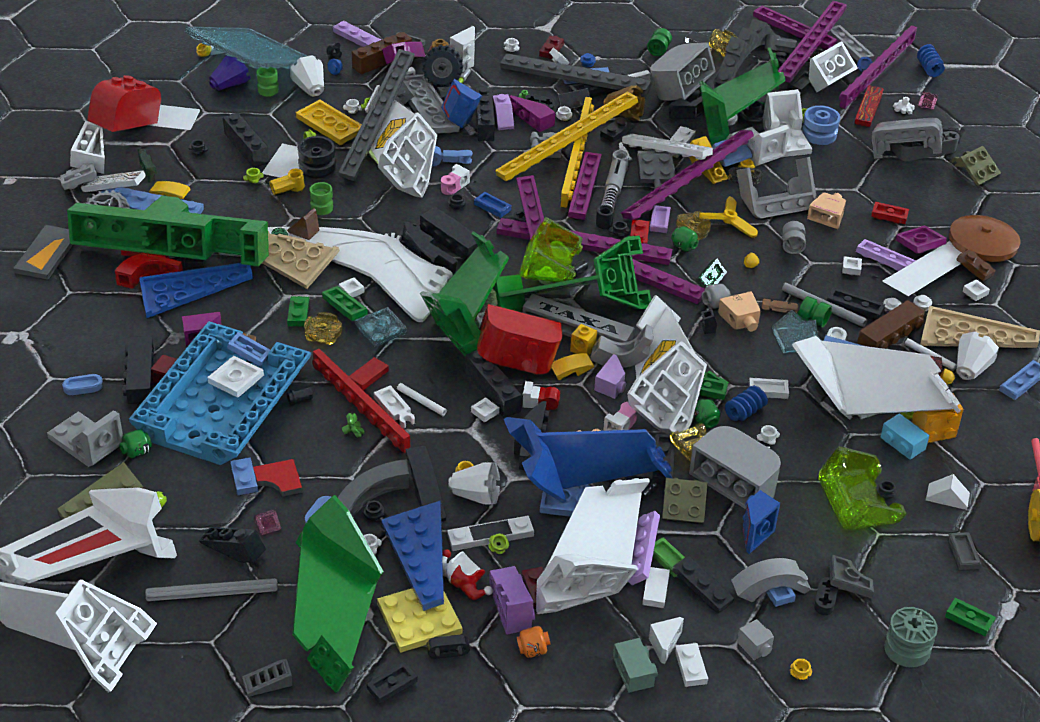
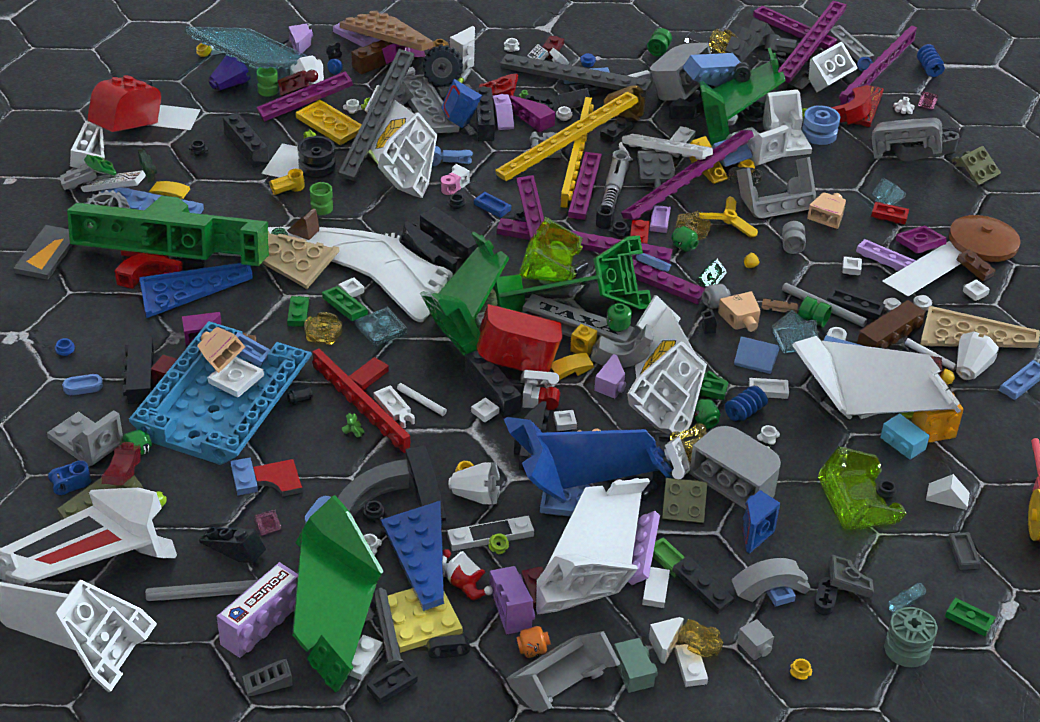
(64, 347): none -> blue plate
(71, 477): none -> blue piece
(100, 165): none -> green slope
(122, 465): none -> dark red slope
(220, 347): none -> light nougat torso
(253, 175): lime plate -> none
(258, 610): none -> lavender brick
(296, 81): none -> dark red plate
(300, 37): none -> lavender slope
(304, 96): none -> magenta plate
(365, 655): none -> white plate
(387, 29): none -> medium nougat wing
(387, 628): none -> dark grey axle
(503, 85): none -> red piece
(534, 378): none -> white plate
(538, 53): none -> white tile
(562, 668): none -> light grey windscreen
(565, 420): none -> white plate
(619, 317): none -> green head
(622, 419): white leg -> none
(654, 262): none -> medium blue tile
(676, 453): none -> white plate
(700, 639): none -> clear yellow plate
(711, 68): none -> medium blue wedge
(742, 68): none -> black wheel
(756, 355): none -> medium blue slope
(858, 107): none -> red arch
(888, 192): none -> clear light blue slope
(907, 597): none -> clear light blue axle

